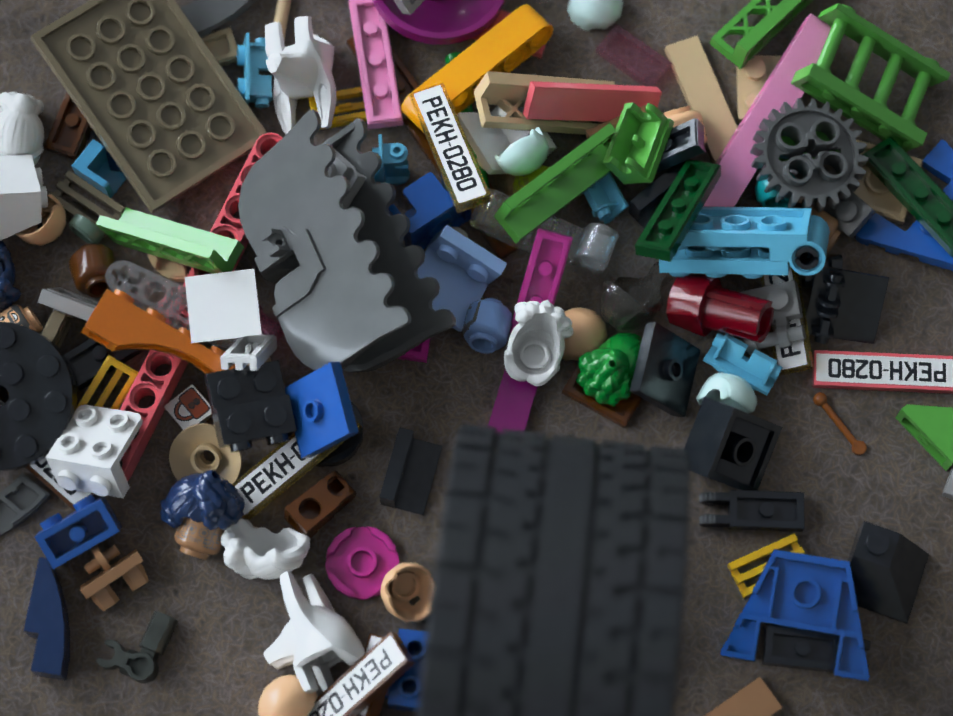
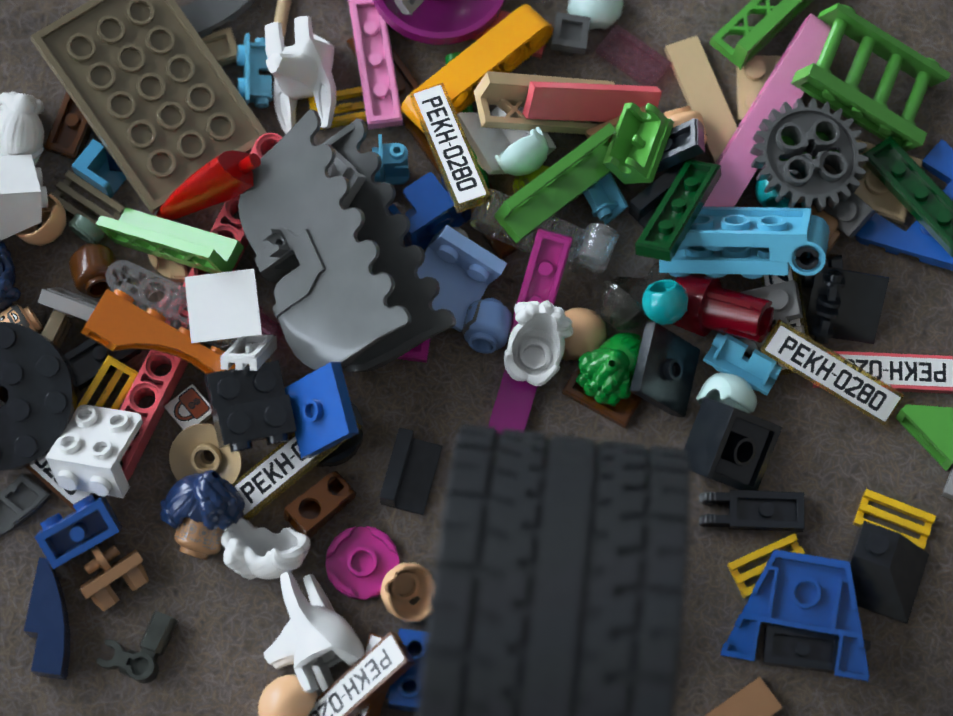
(212, 184): none -> red piece
(570, 34): none -> dark grey tile
(665, 302): none -> teal piece
(831, 372): none -> tile
(858, 447): dark orange hinge -> none
(898, 506): none -> yellow tile

